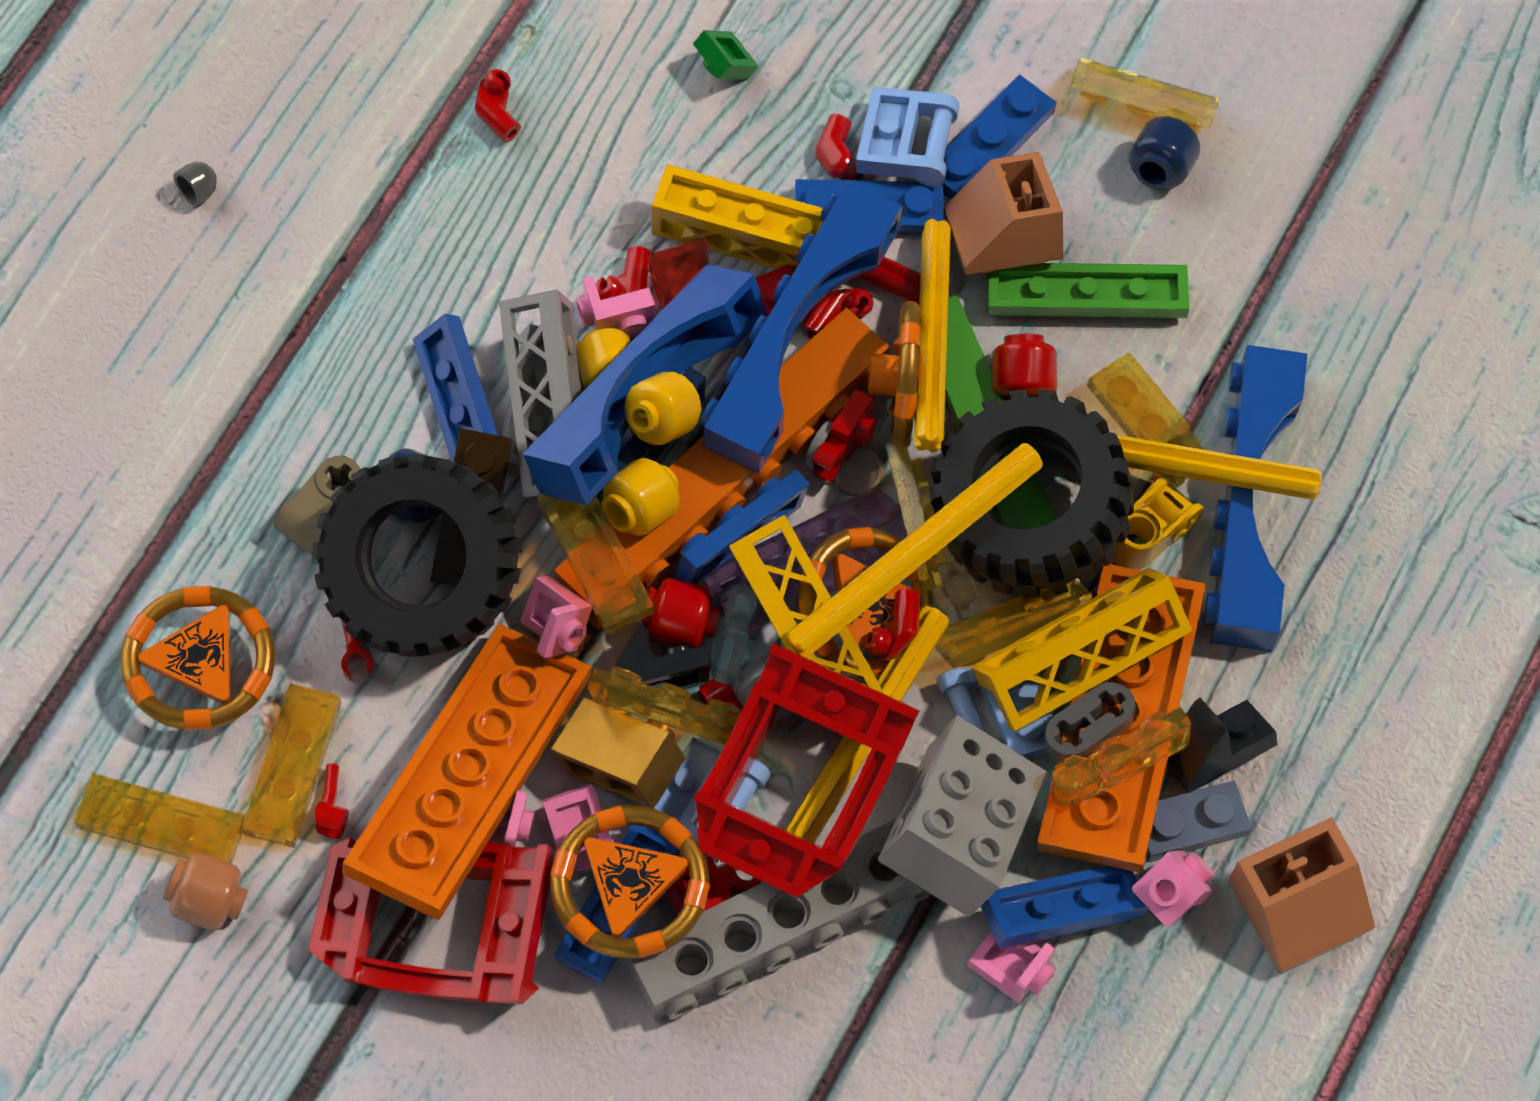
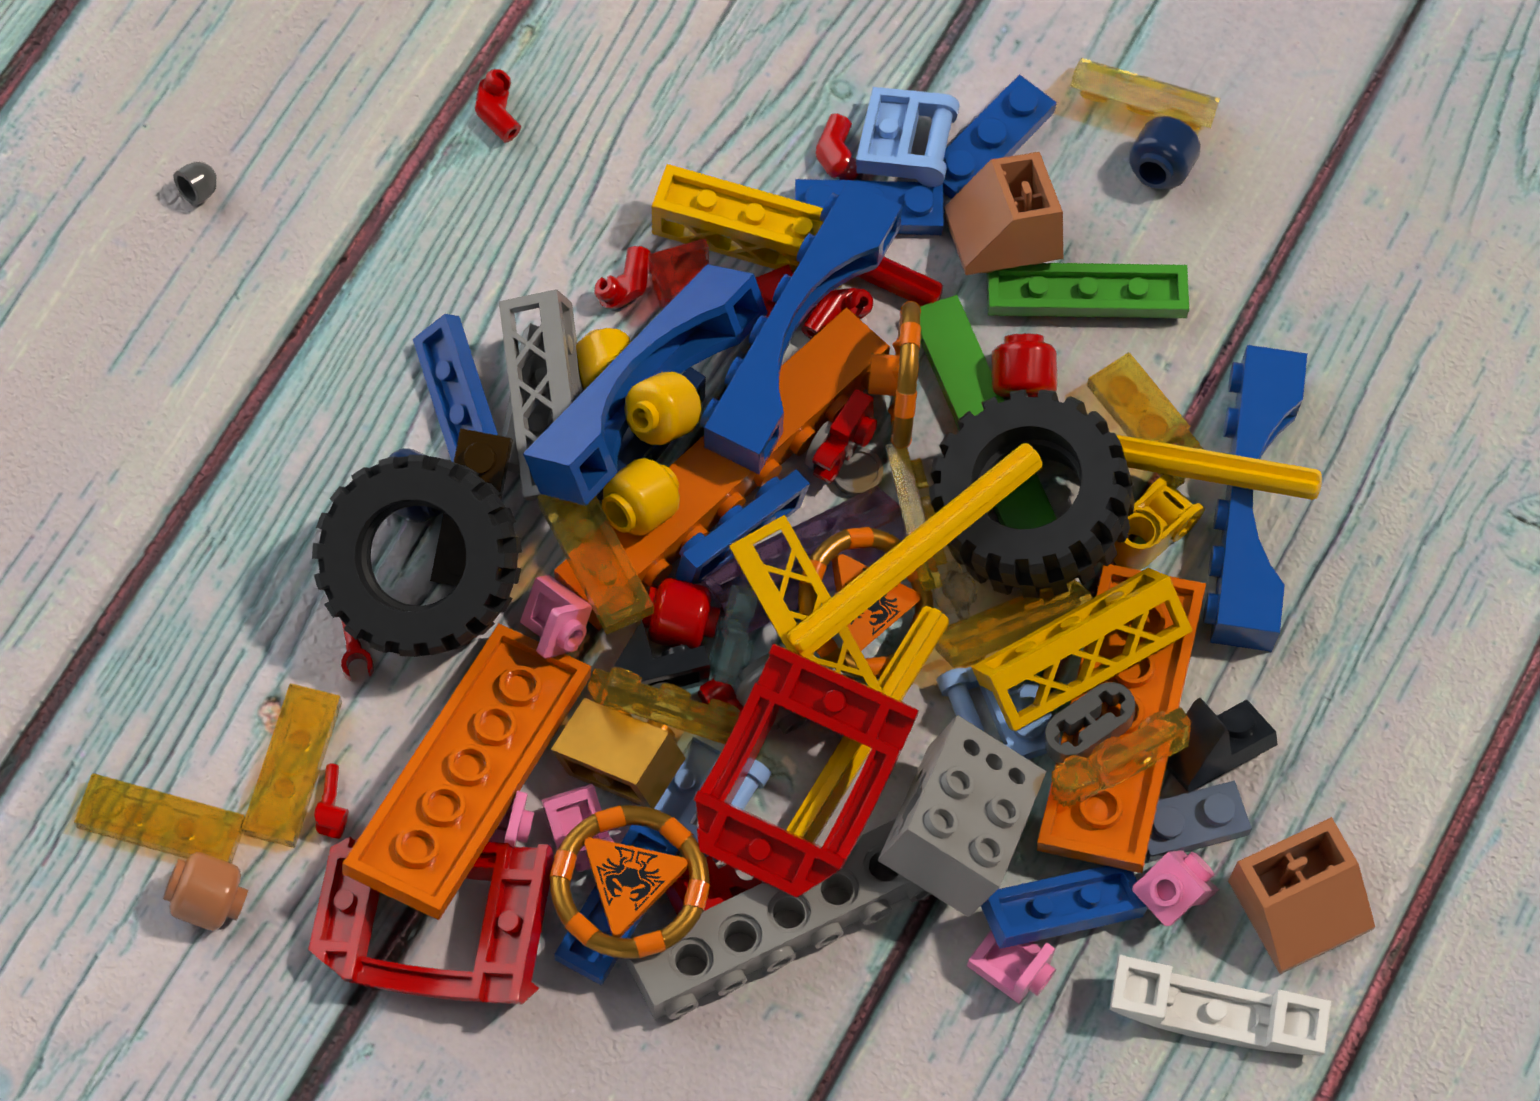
(197, 657): piece -> none
(302, 511): dark tan piece -> none
(624, 312): bright pink bracket -> none
(725, 55): green plate -> none
(901, 632): red arm -> none
(933, 342): yellow axle -> none
(1219, 1011): none -> white slope

